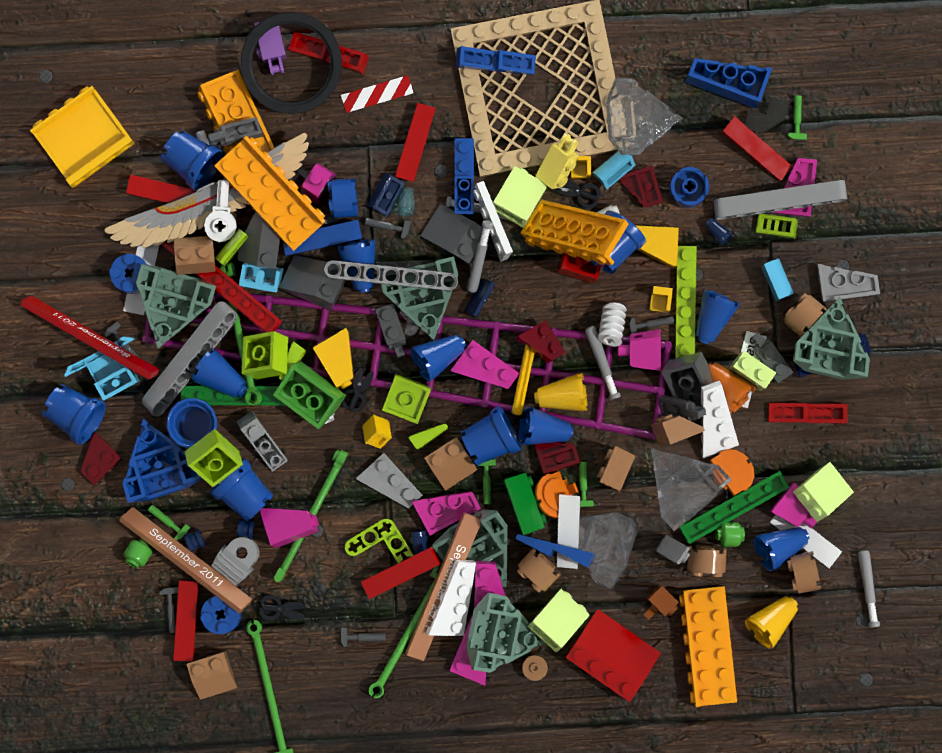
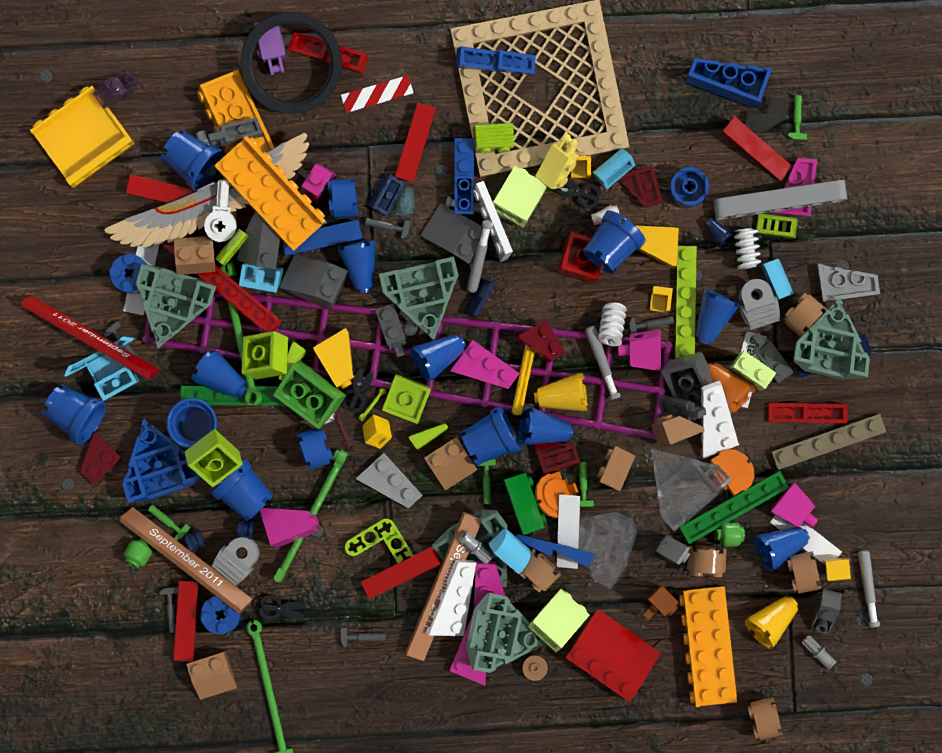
(115, 89): none -> slope
(184, 363): light grey beam -> none
(262, 441): light grey slope -> none
(314, 449): none -> blue brick
(348, 444): none -> clear pink hinge
(382, 391): none -> lime hinge
(399, 281): light grey beam -> none
(402, 644): bright green hinge -> none
(418, 540): dark blue cone -> none
(445, 510): dark pink wing -> none
(475, 547): none -> light grey axle
(493, 137): none -> lime brick
(510, 550): none -> medium azure brick
(574, 231): light orange bracket -> none
(636, 117): clear wedge -> none
(747, 248): none -> white piece
(758, 312): none -> light grey piece
(765, 718): none -> medium nougat brick
(818, 652): none -> light grey axle
(823, 492): yellowish green brick -> none
(826, 611): none -> dark grey slope
(828, 441): none -> dark tan plate
(837, 569): none -> yellow panel

